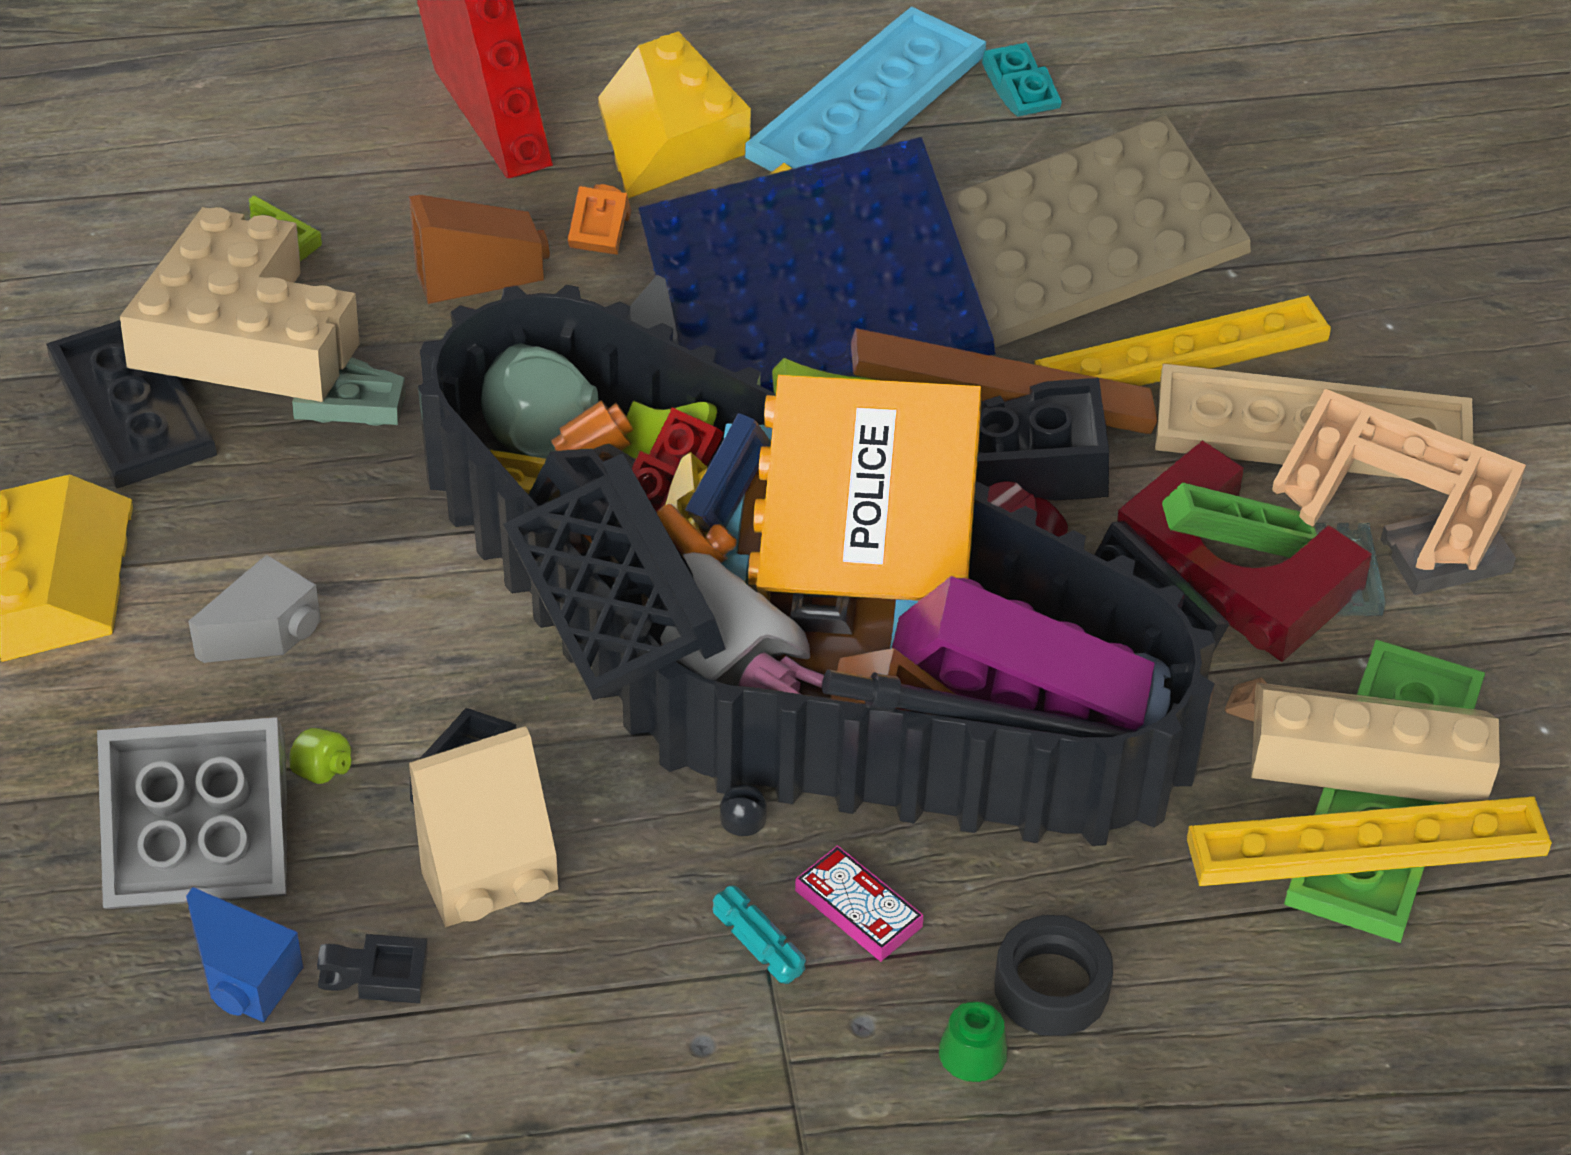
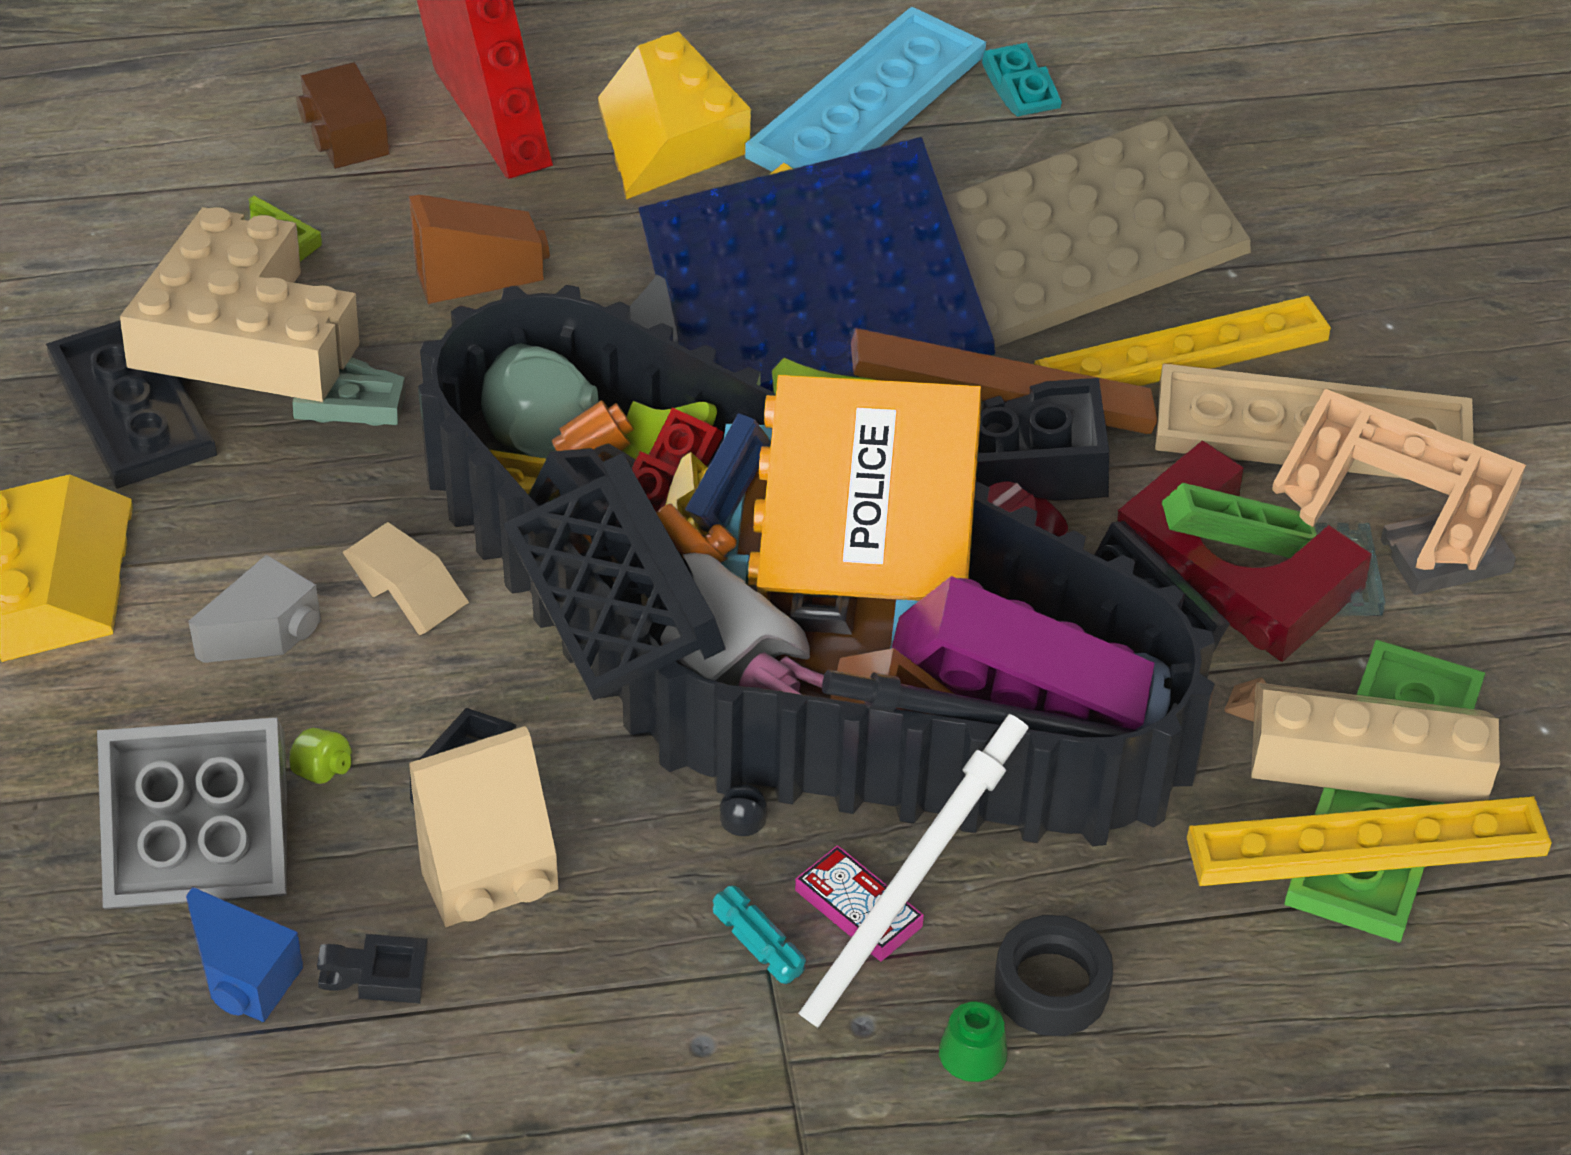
(343, 115): none -> reddish brown brick
(410, 572): none -> tan slope
(599, 219): orange bracket -> none
(982, 773): none -> white bar

